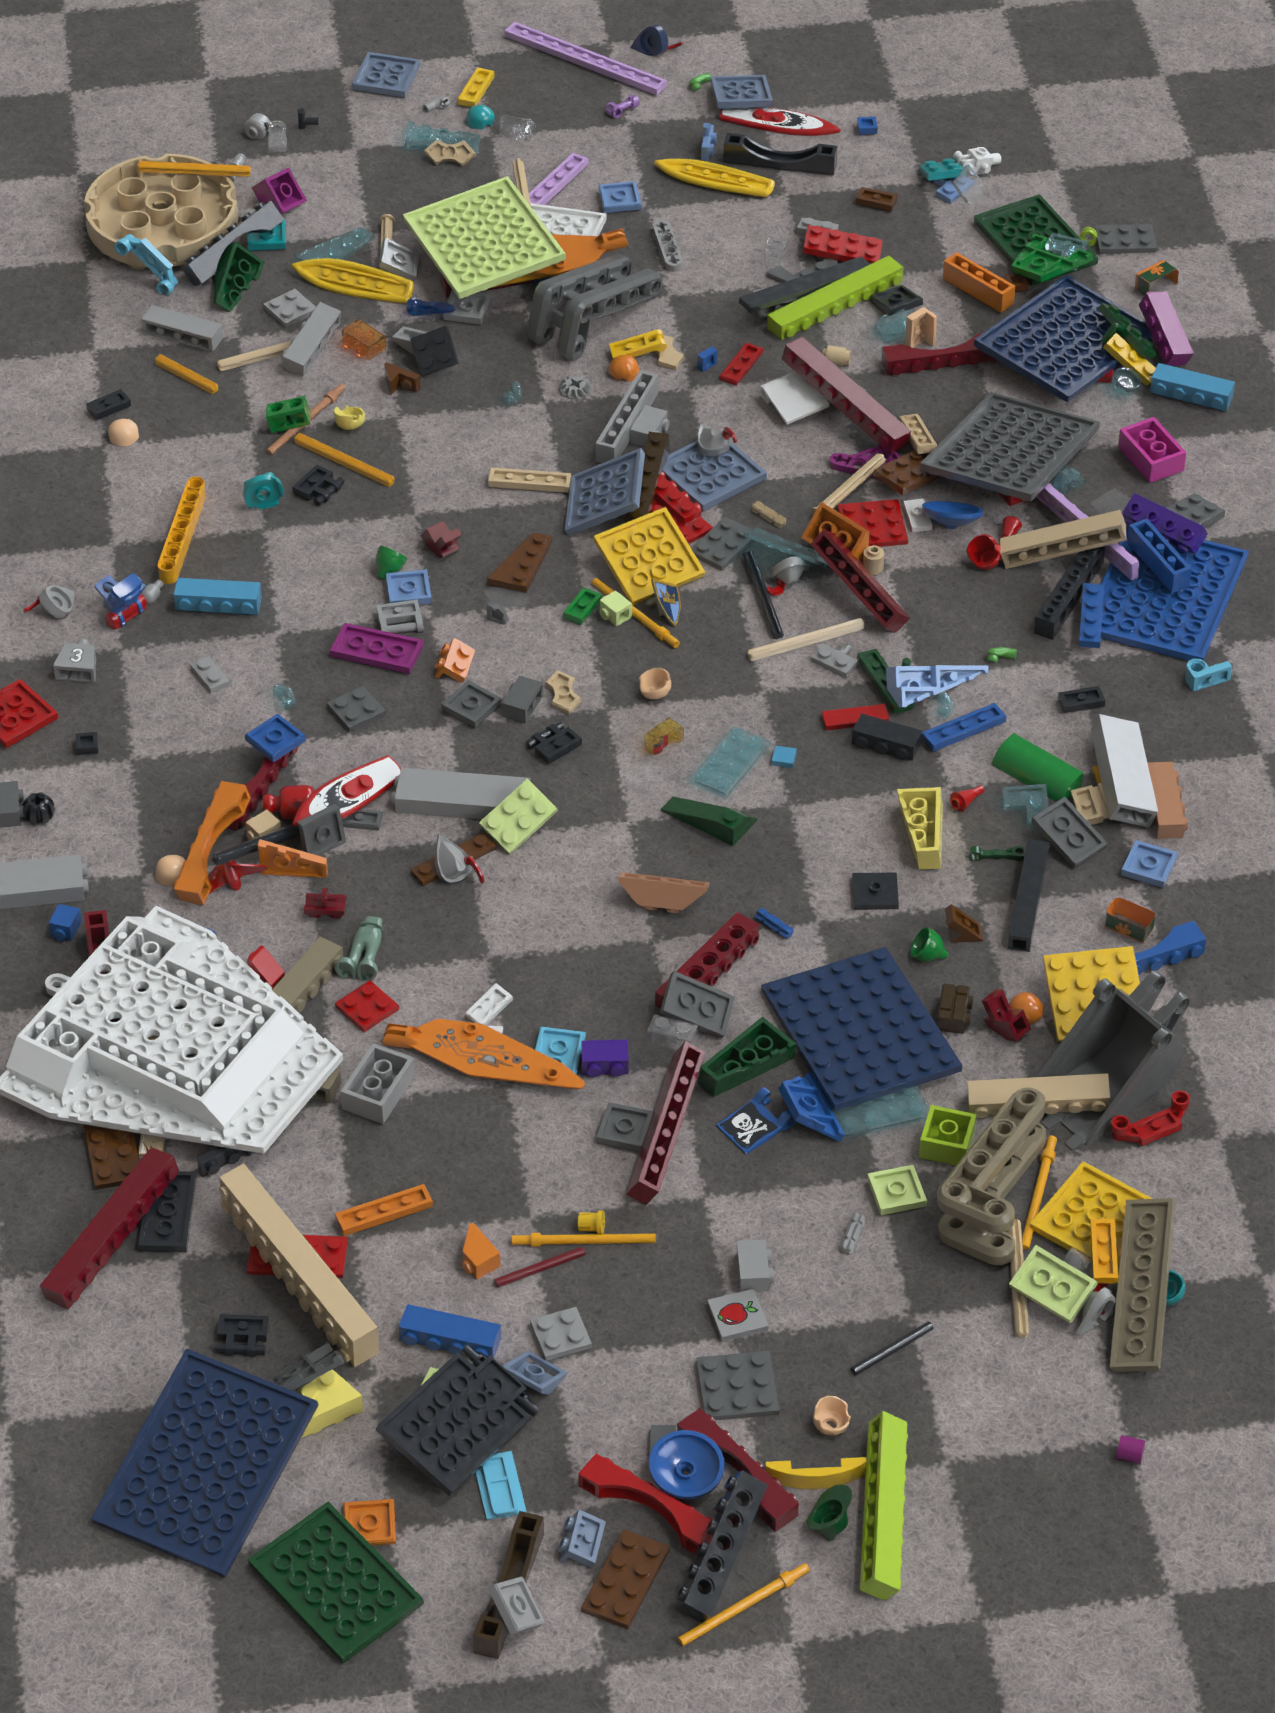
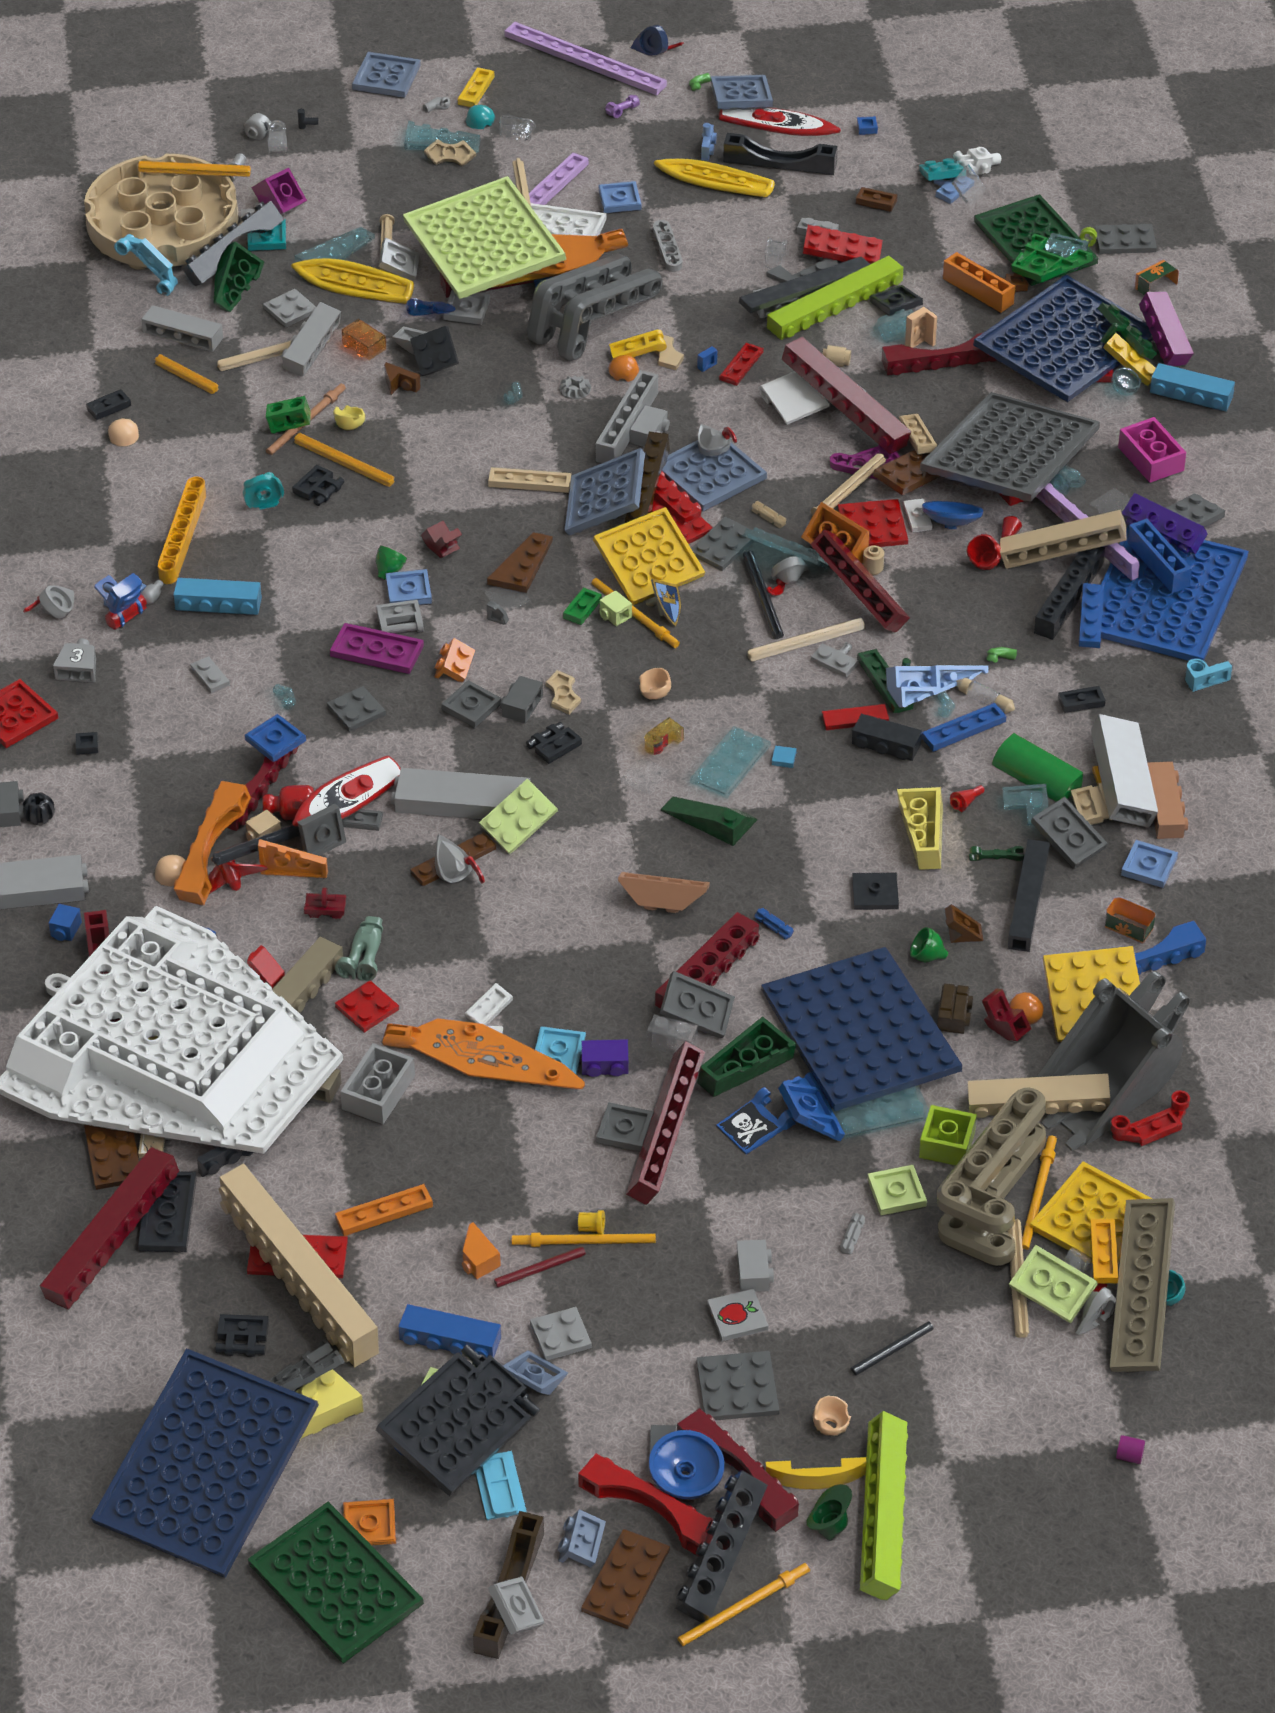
(985, 694): none -> piece

